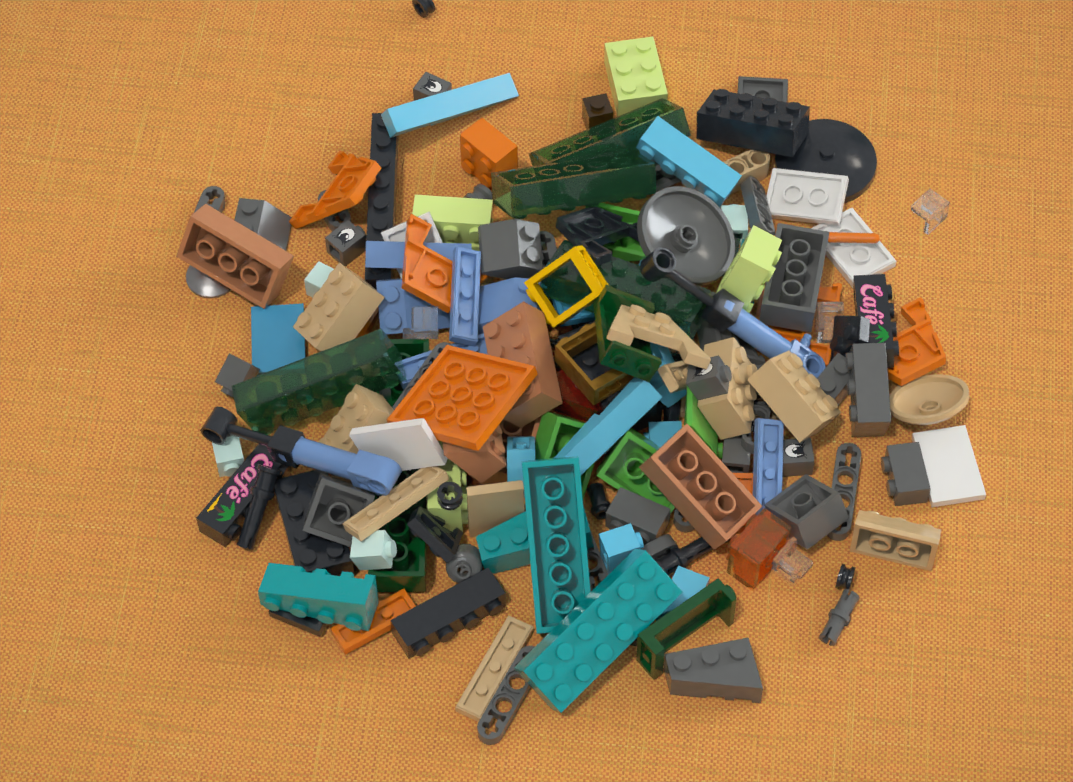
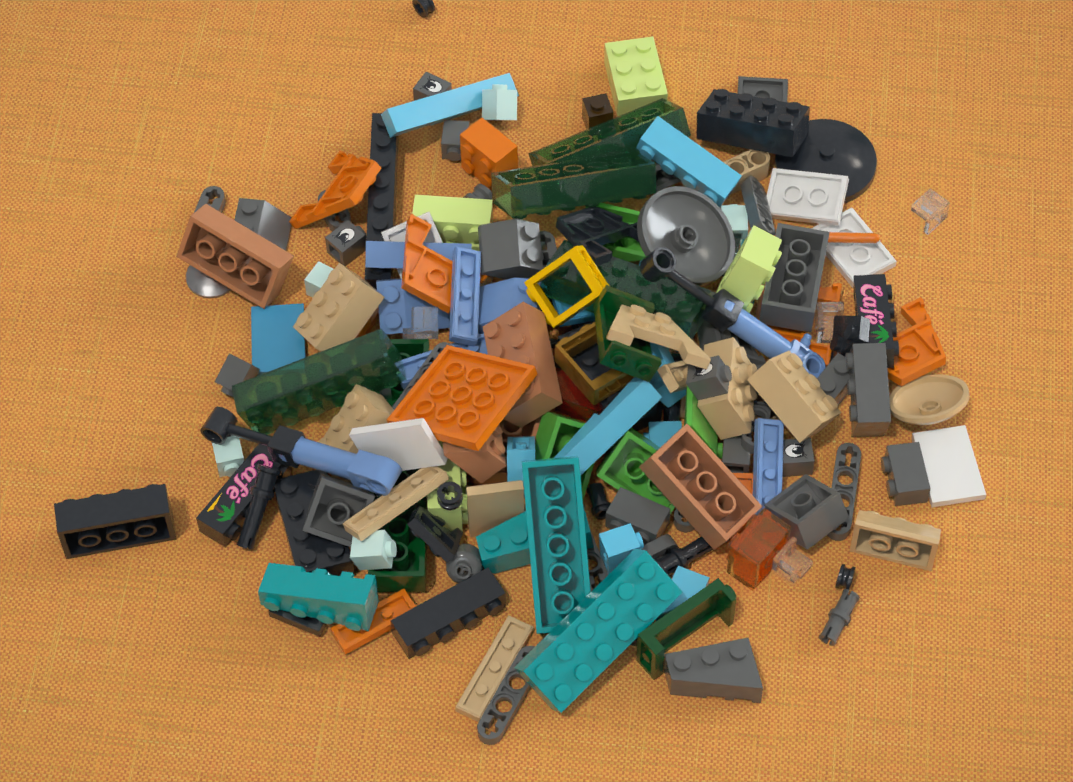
(115, 521): none -> black brick
(451, 139): none -> dark grey brick
(499, 103): none -> light aqua brick

